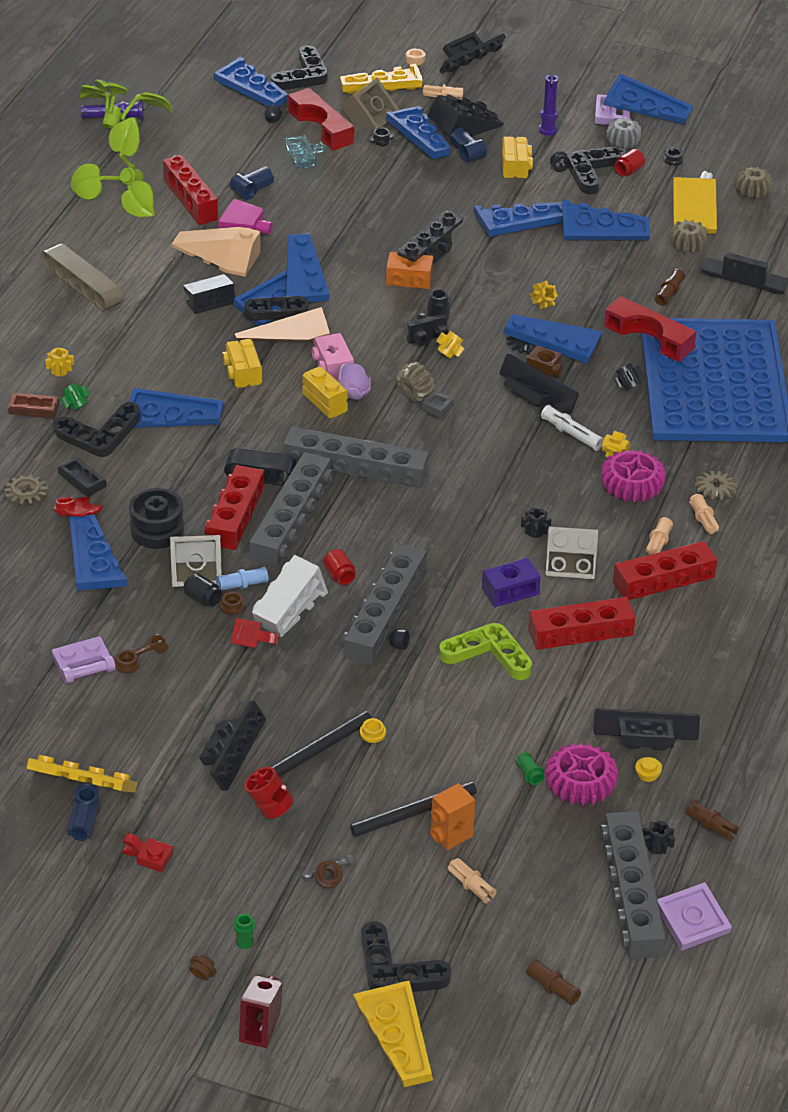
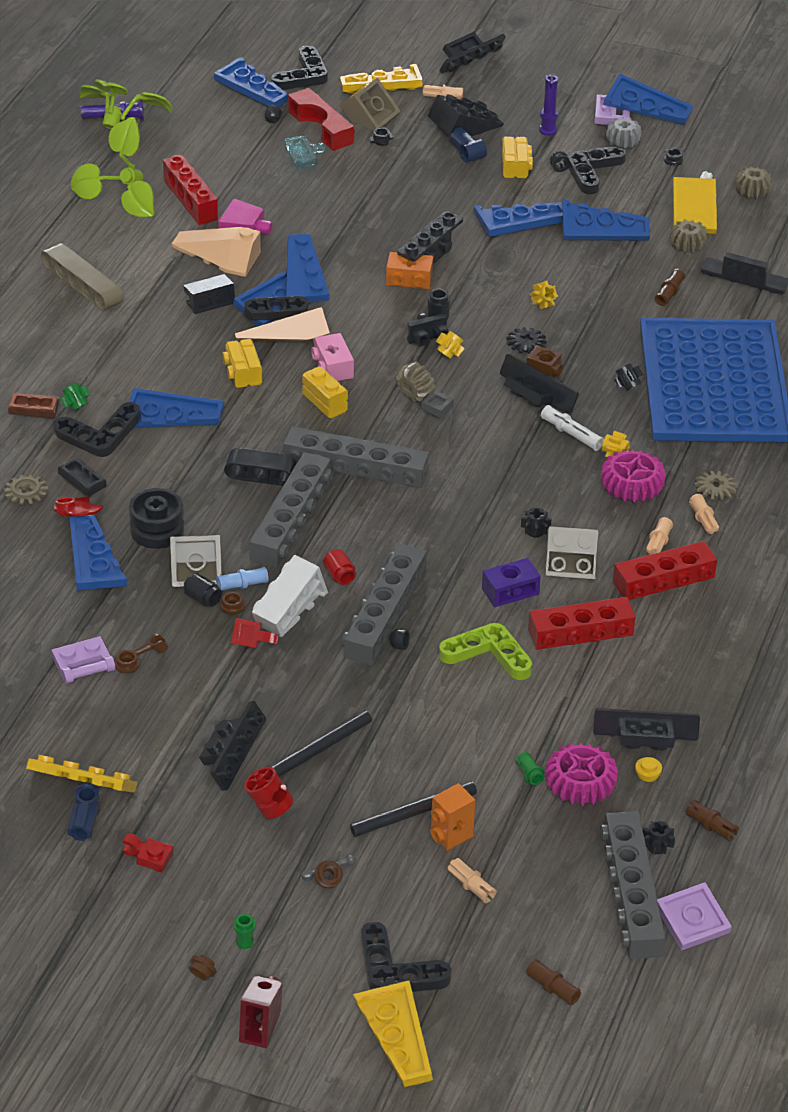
(59, 362): yellow gear -> none
(236, 506): red brick -> none
(248, 184): dark blue piece -> none
(354, 380): lavender hair -> none
(372, 731): yellow plate -> none
(415, 56): light nougat tile -> none
(418, 129): blue wing -> none
(566, 339): blue wing -> none
(629, 162): red brick -> none
(629, 317): red arch -> none

